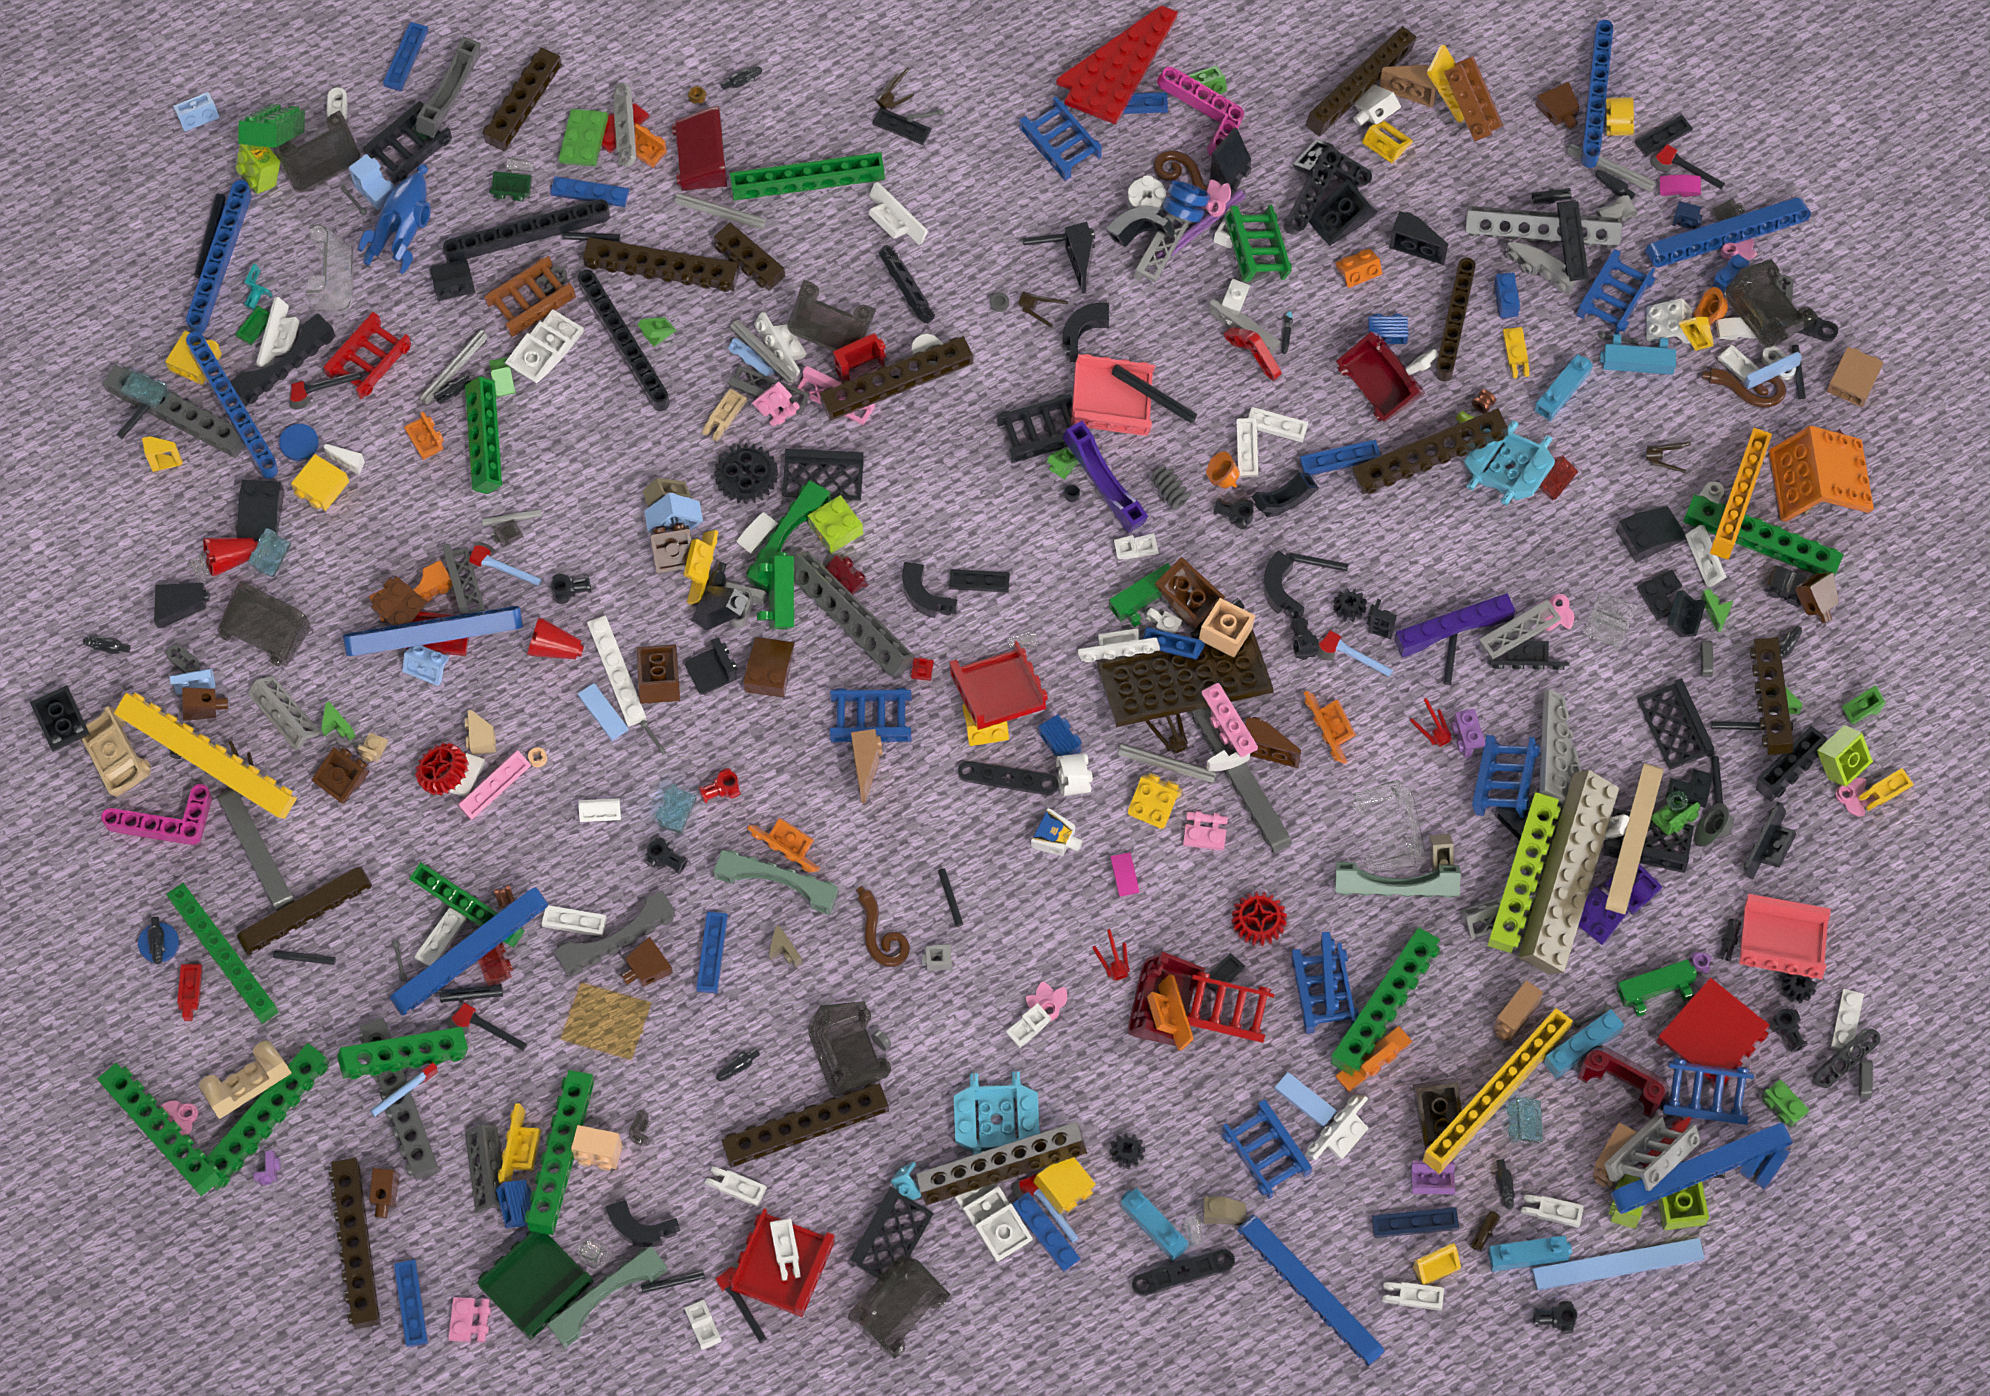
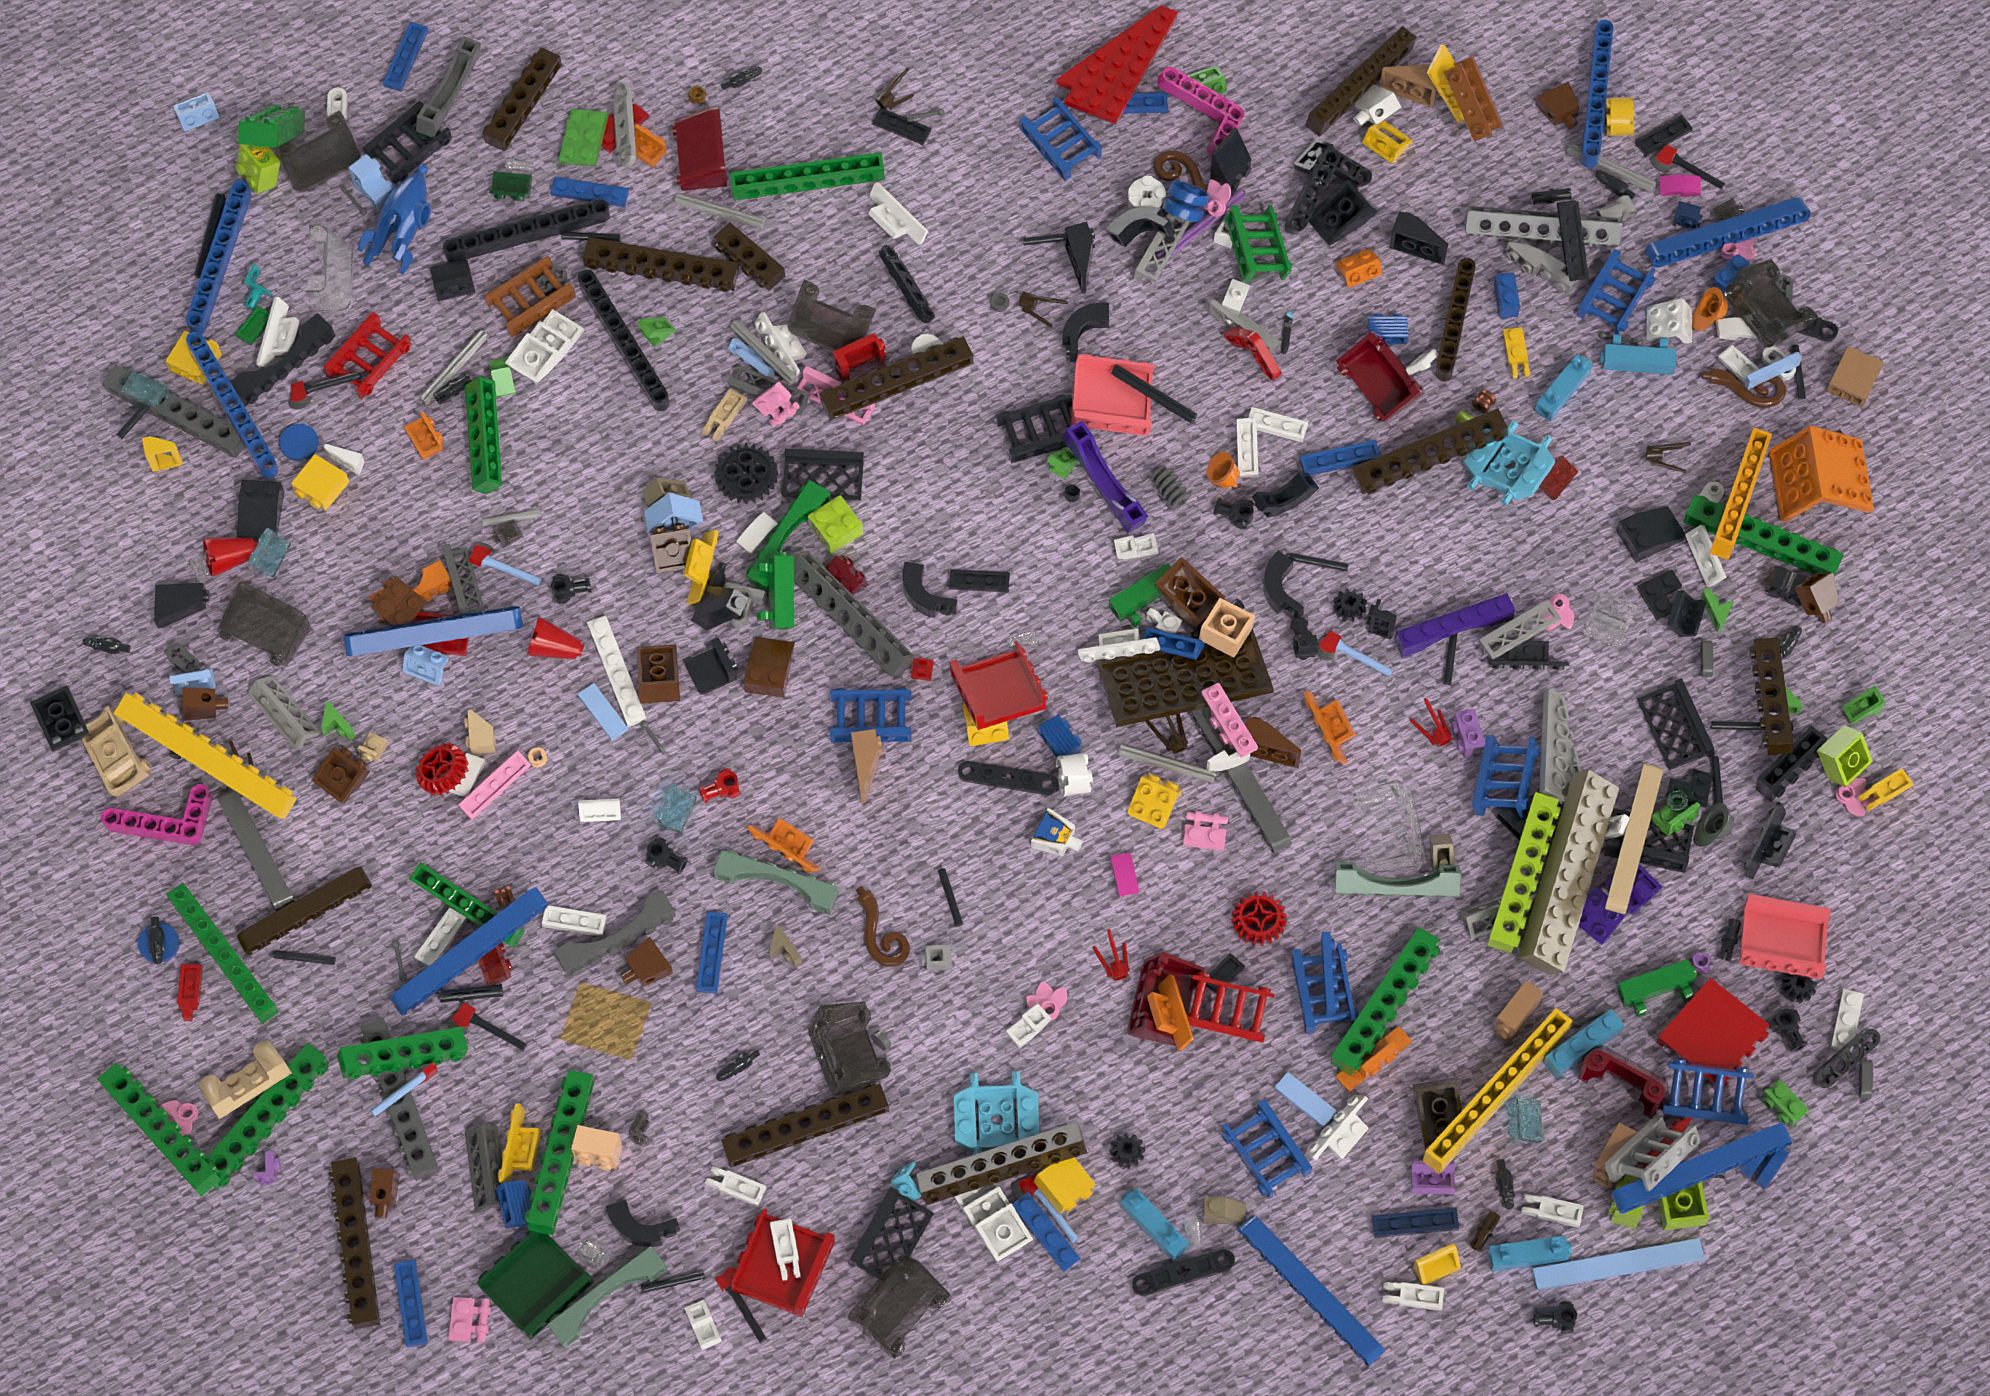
(1697, 332): yellow slope -> none

